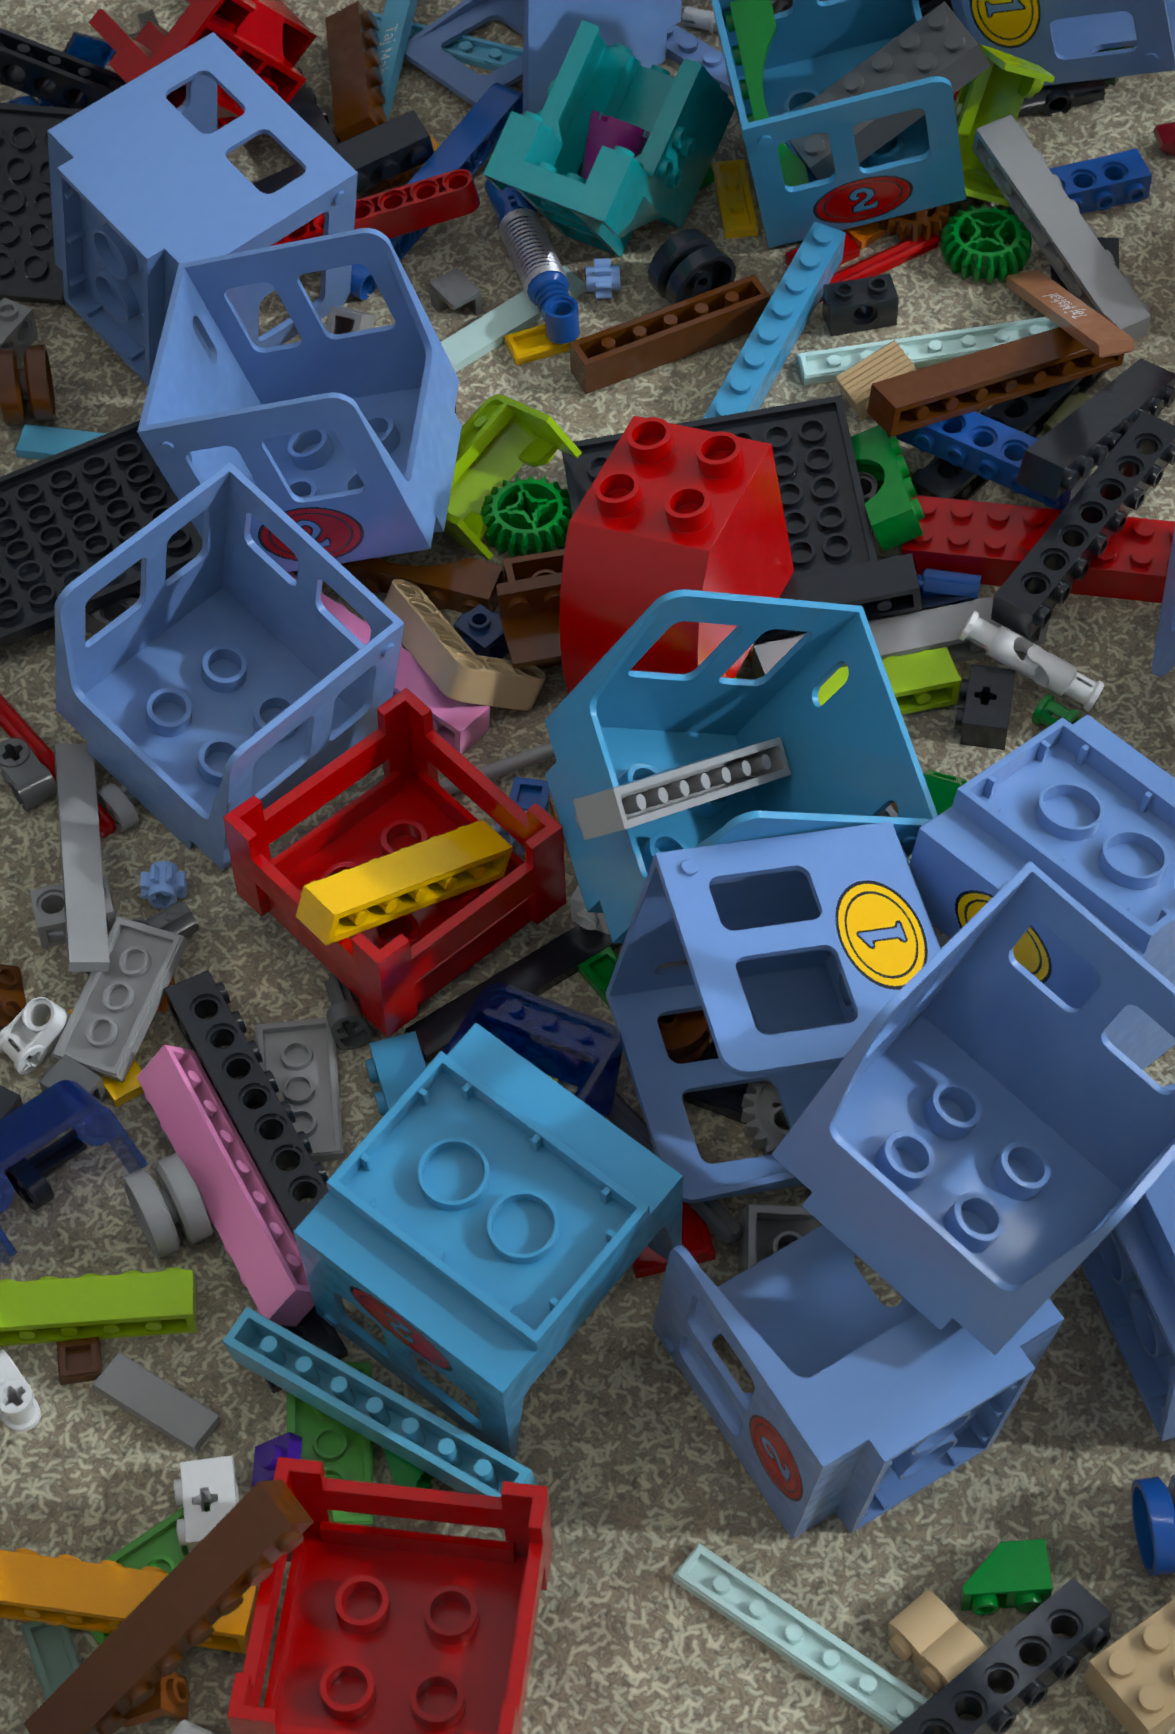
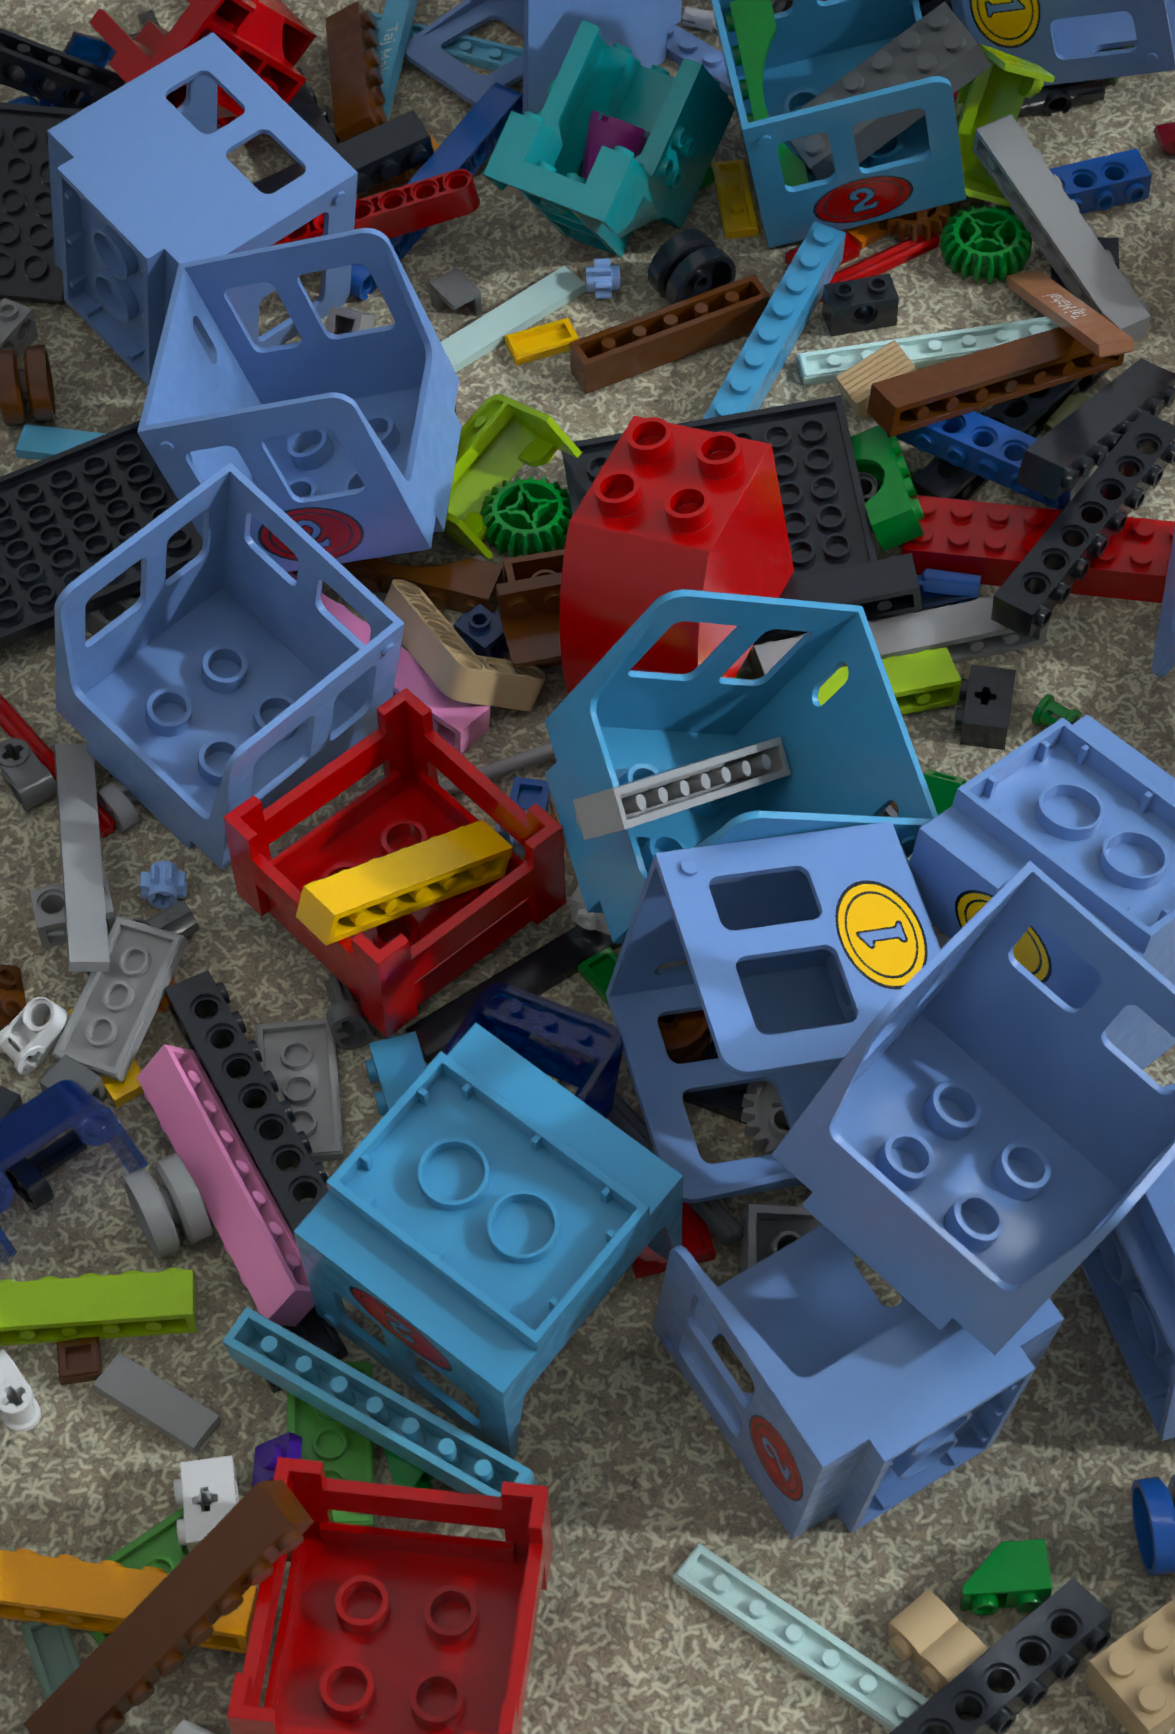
(168, 1700): dark orange bracket -> none
(535, 262): blue piece -> none
(1037, 663): white piece -> none

